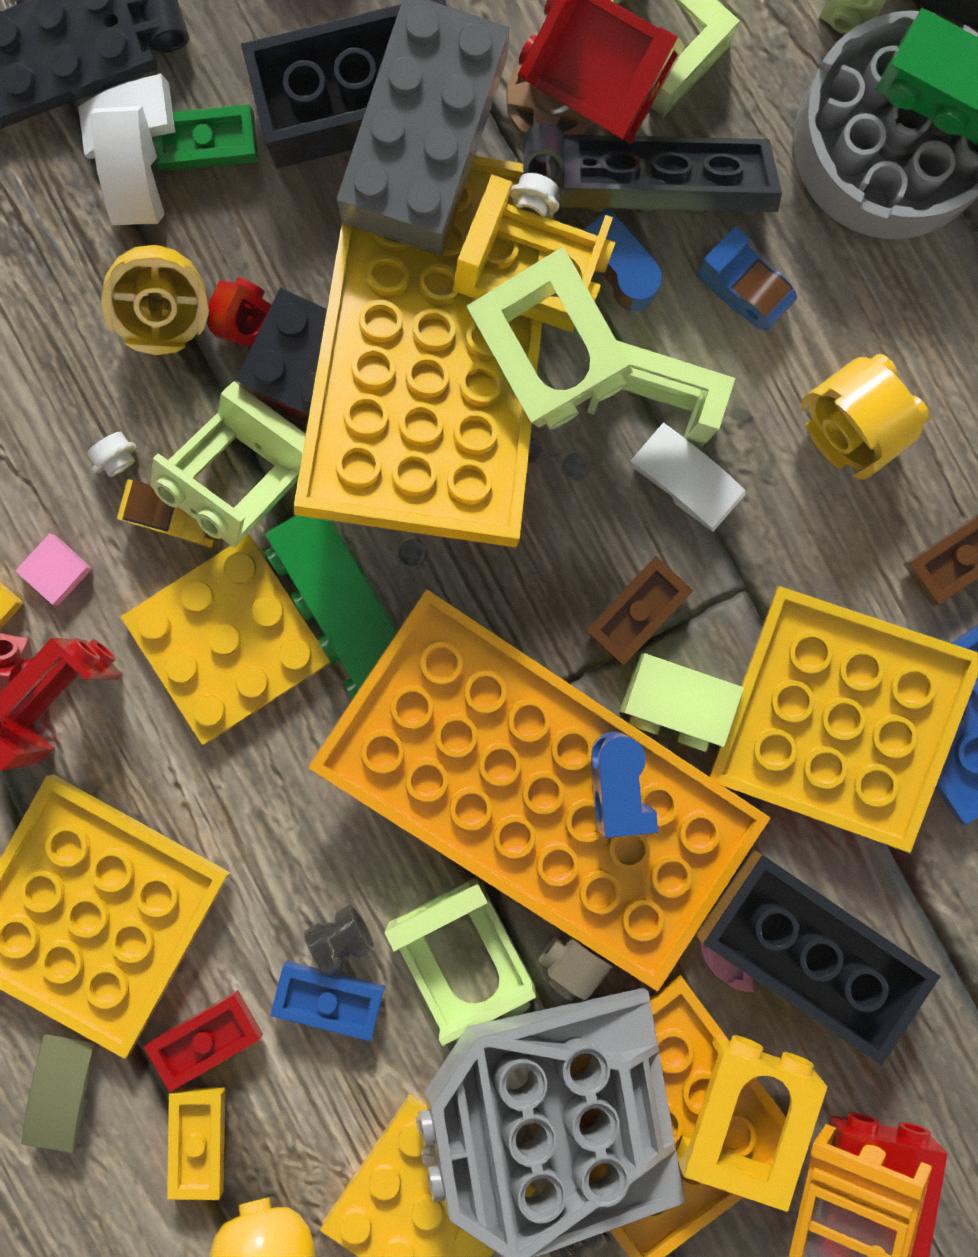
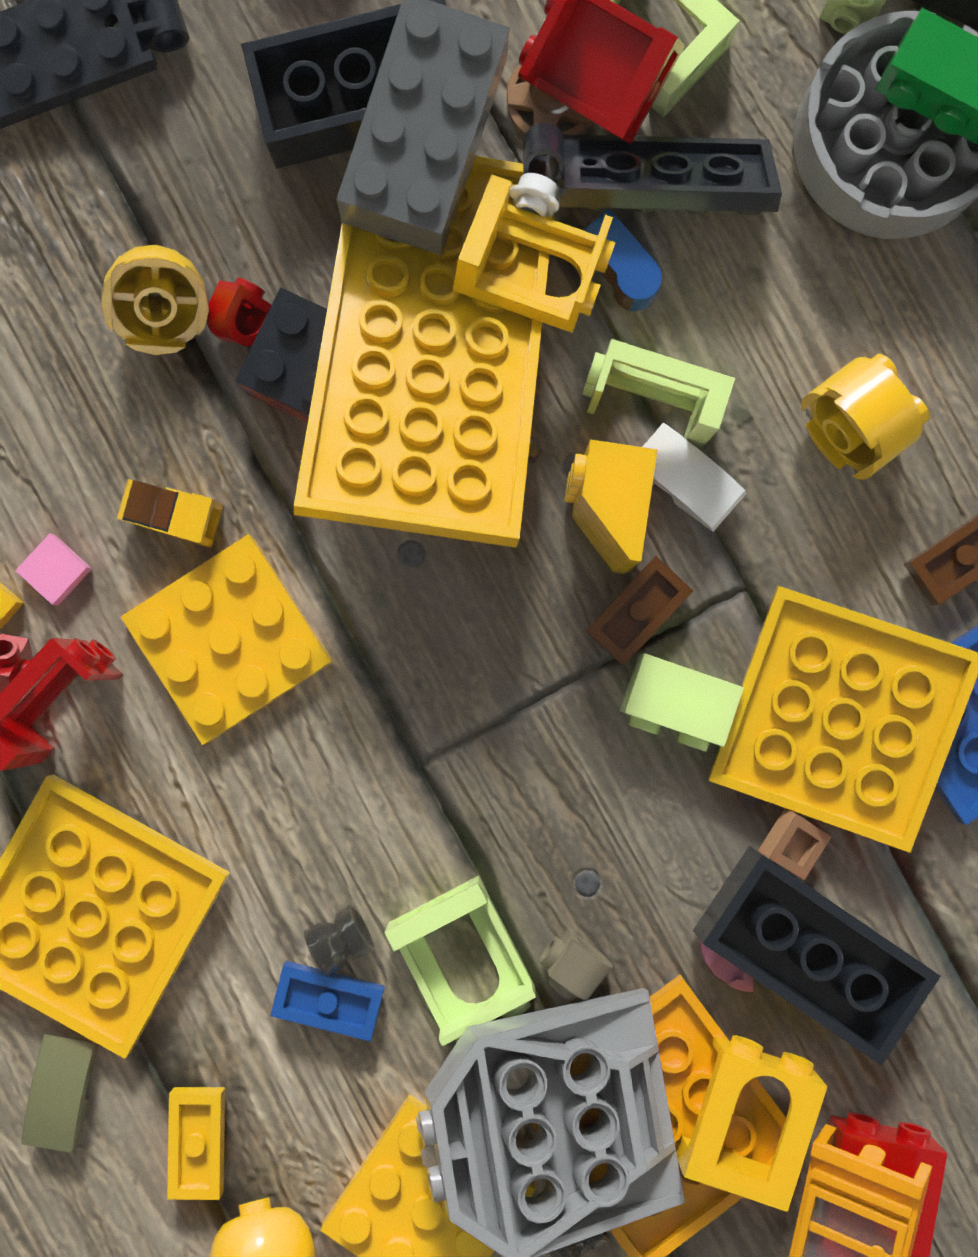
(112, 454): white plate -> none
(123, 165): white slope -> none
(149, 92): white slope -> none
(203, 1041): red plate -> none
(208, 139): green plate -> none
(258, 427): yellowish green panel -> none
(332, 592): green brick -> none
(497, 775): light orange plate -> none
(524, 291): yellowish green panel -> none
(612, 499): none -> yellow slope
(616, 787): blue leg -> none
(746, 281): blue leg -> none
(794, 843): none -> medium nougat plate

